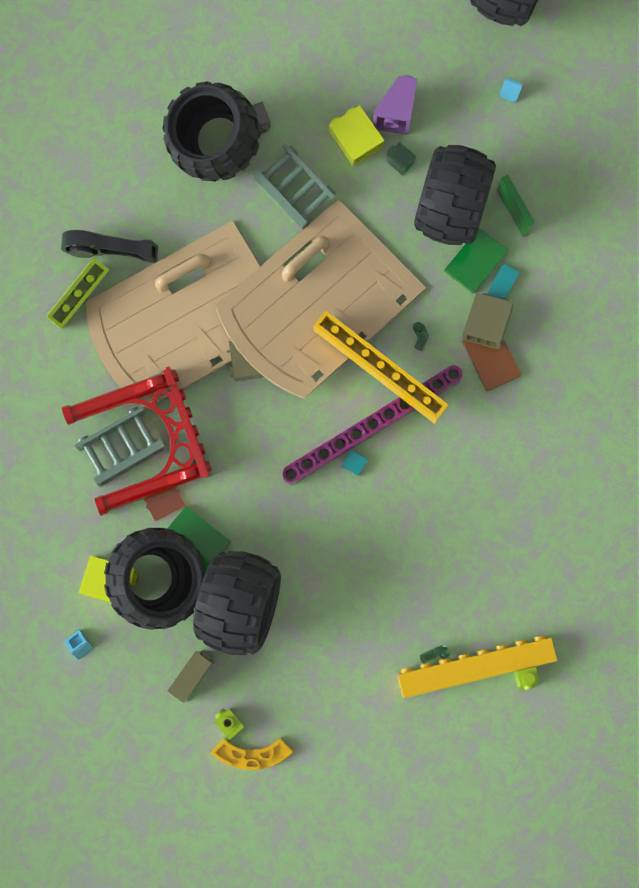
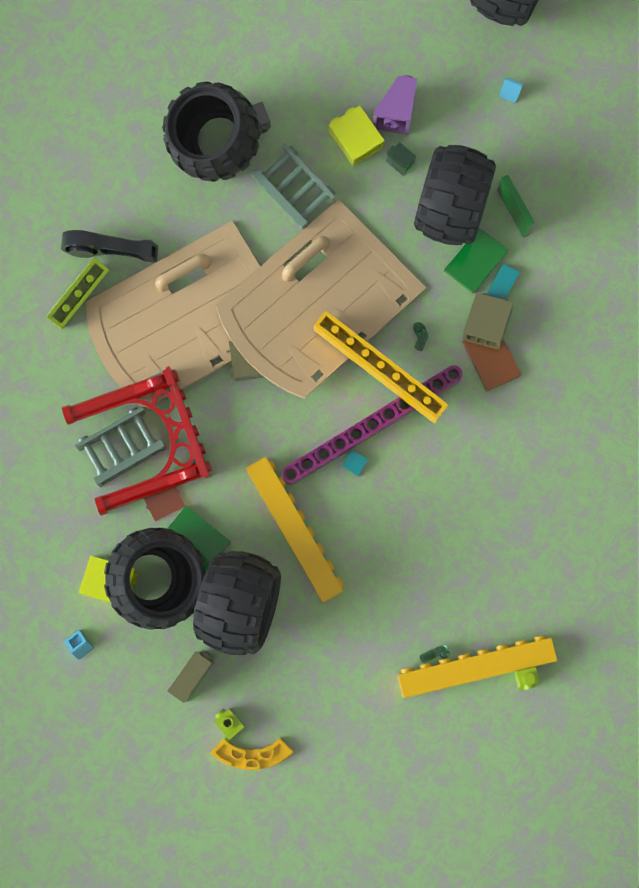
(294, 530): none -> yellow brick

